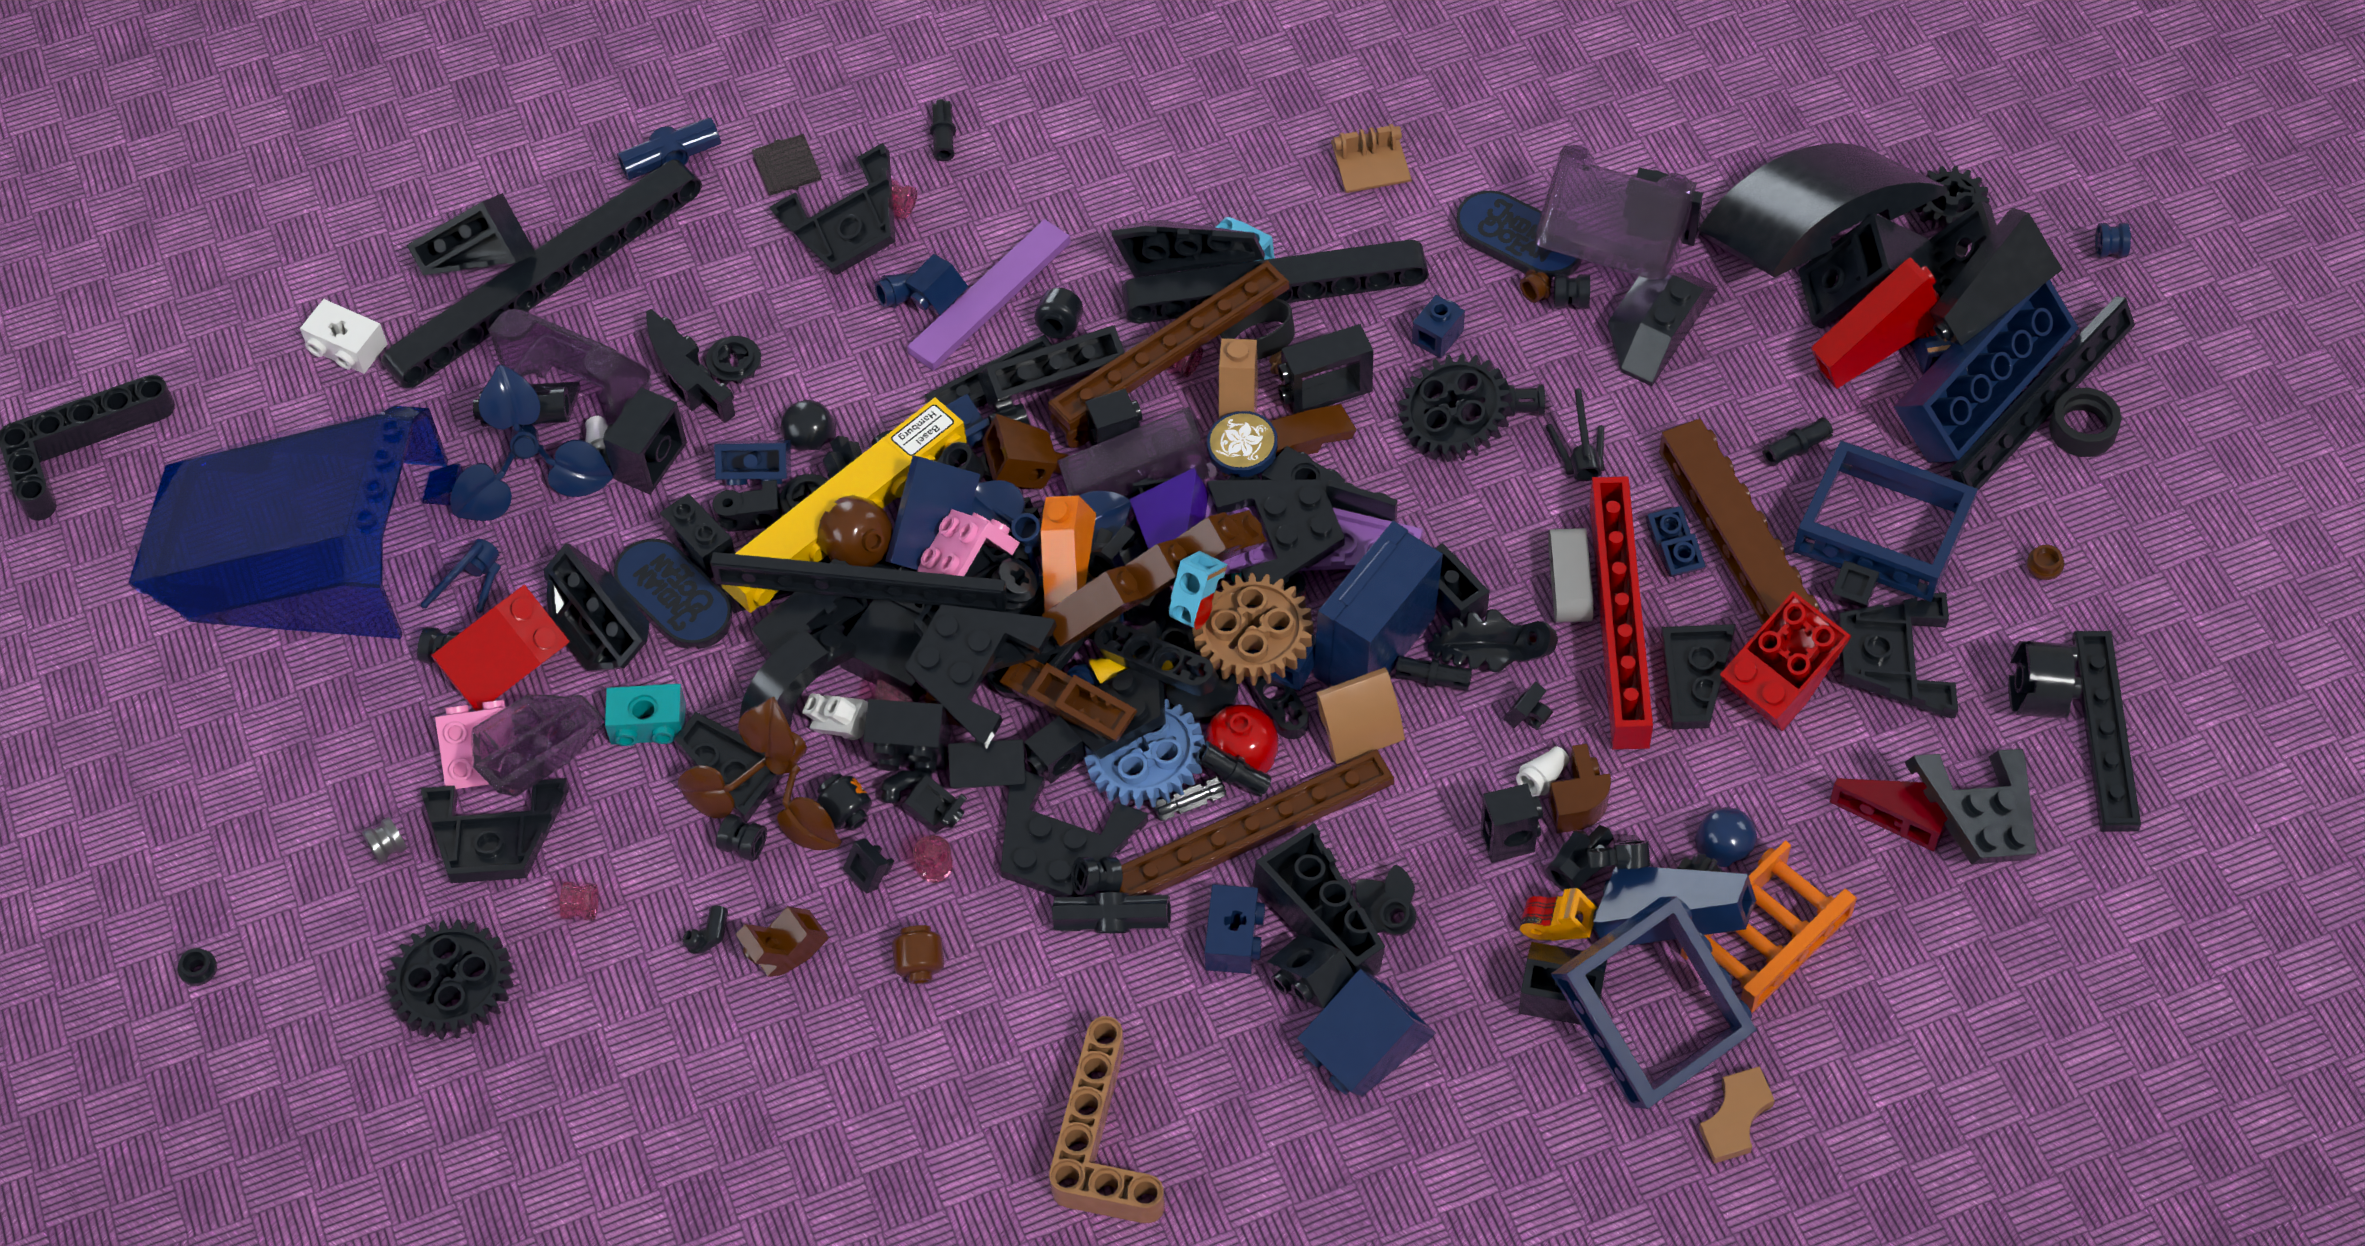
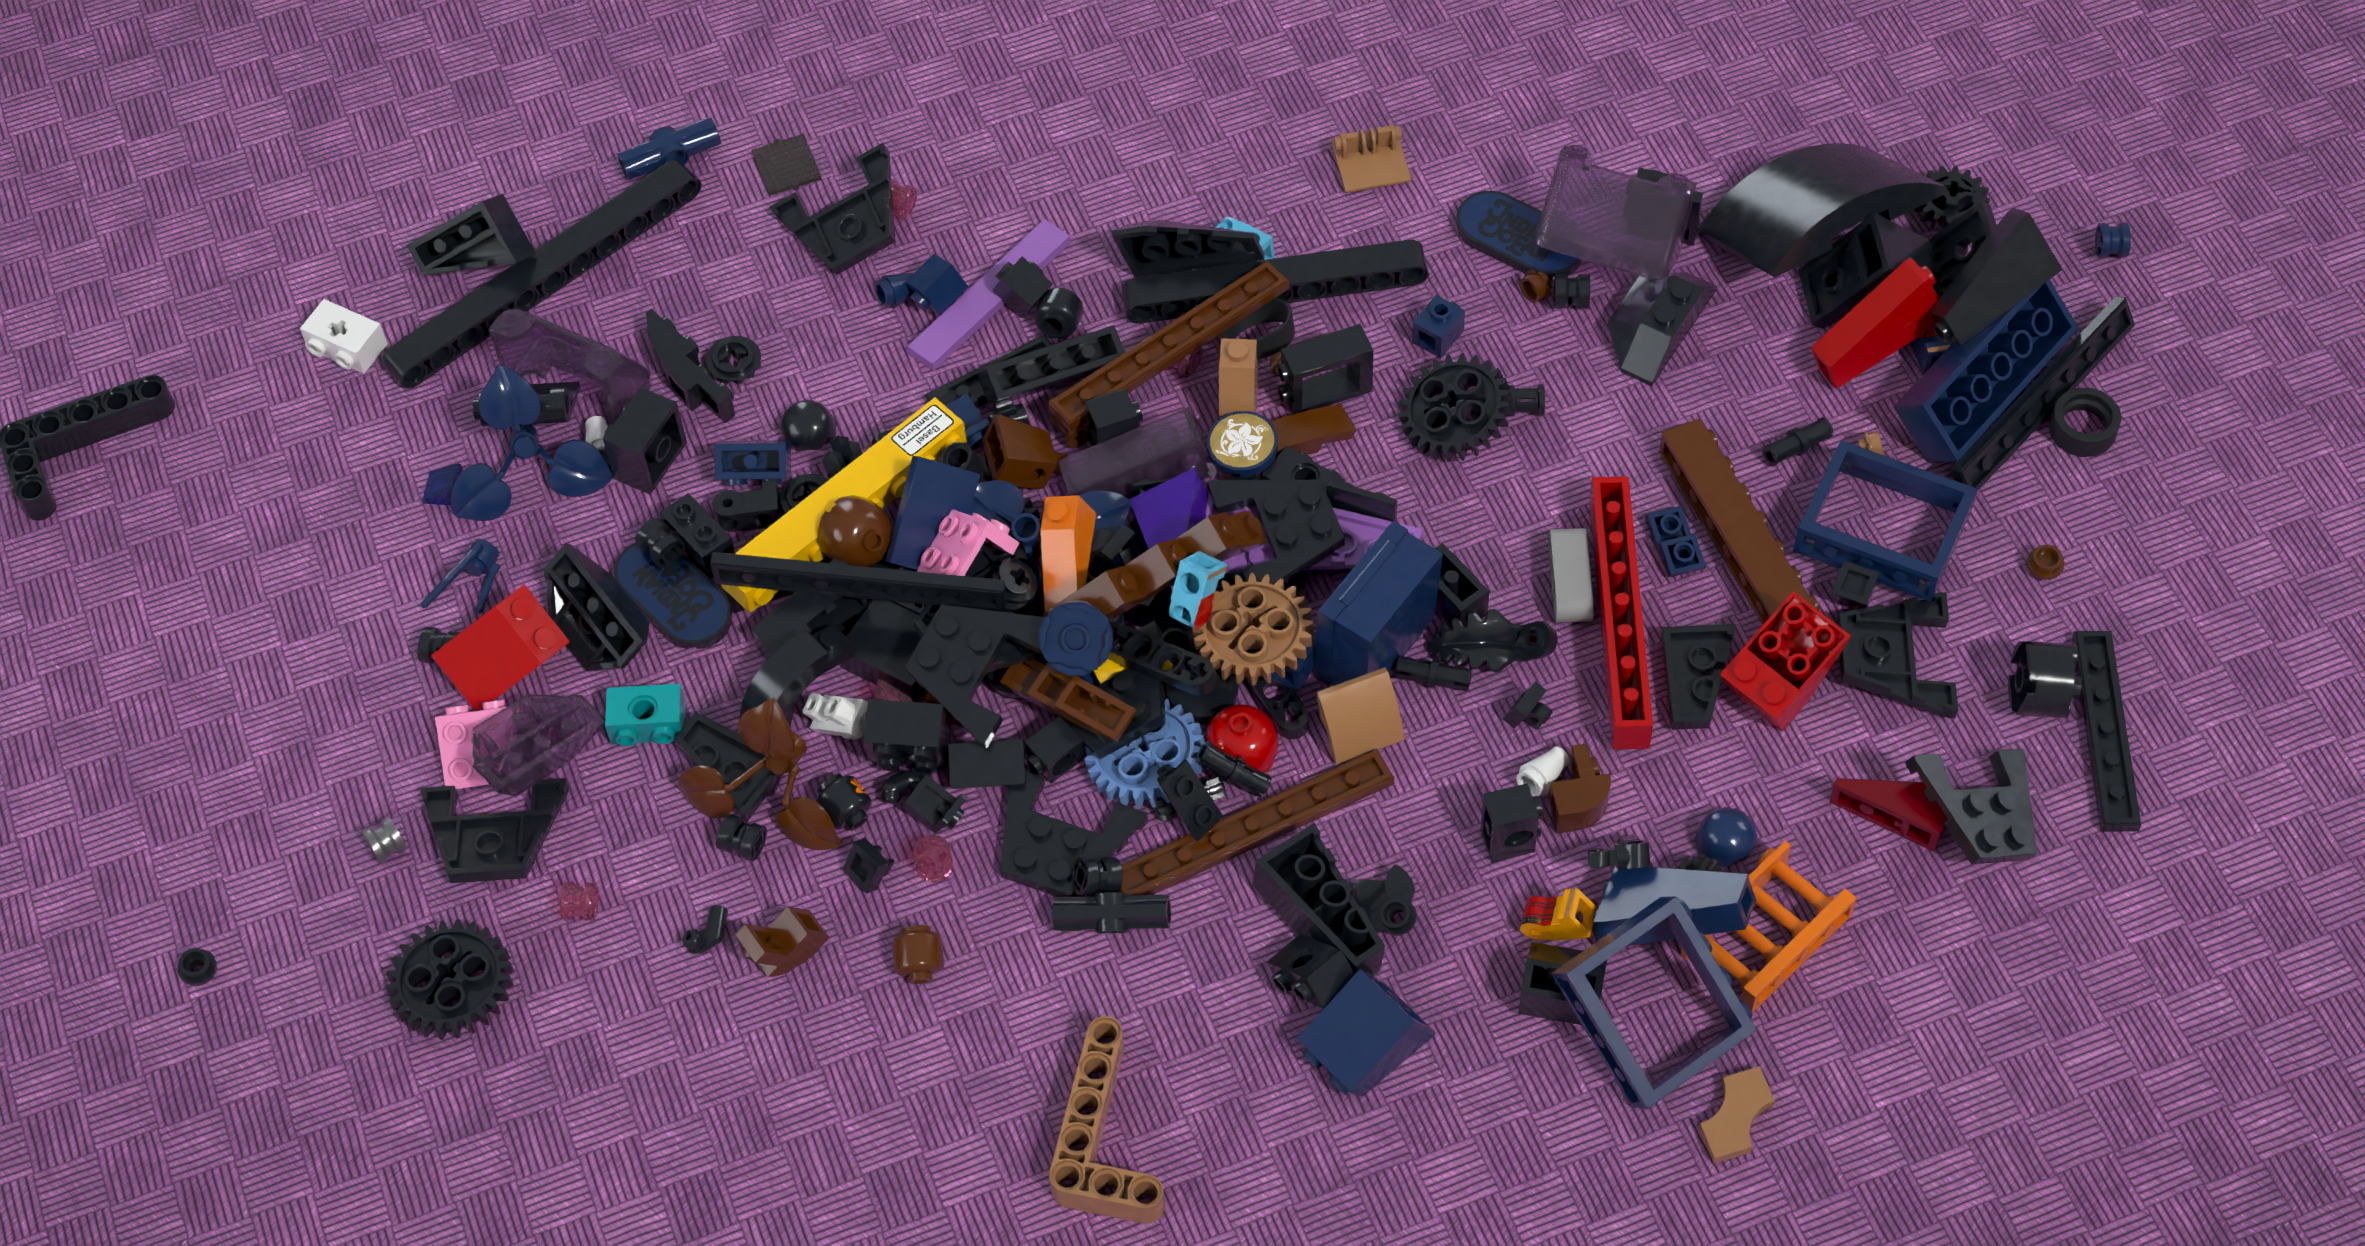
(286, 526): clear blue windscreen -> none
(662, 545): none -> black wheel
(942, 130): black axle -> none
(1021, 285): none -> black brick
(1076, 638): none -> dark blue tile
(1189, 798): none -> black hinge
(1231, 909): dark blue brick -> none
(1571, 865): black rock -> none
(1584, 461): black plant -> none
(1871, 442): none -> medium nougat plate

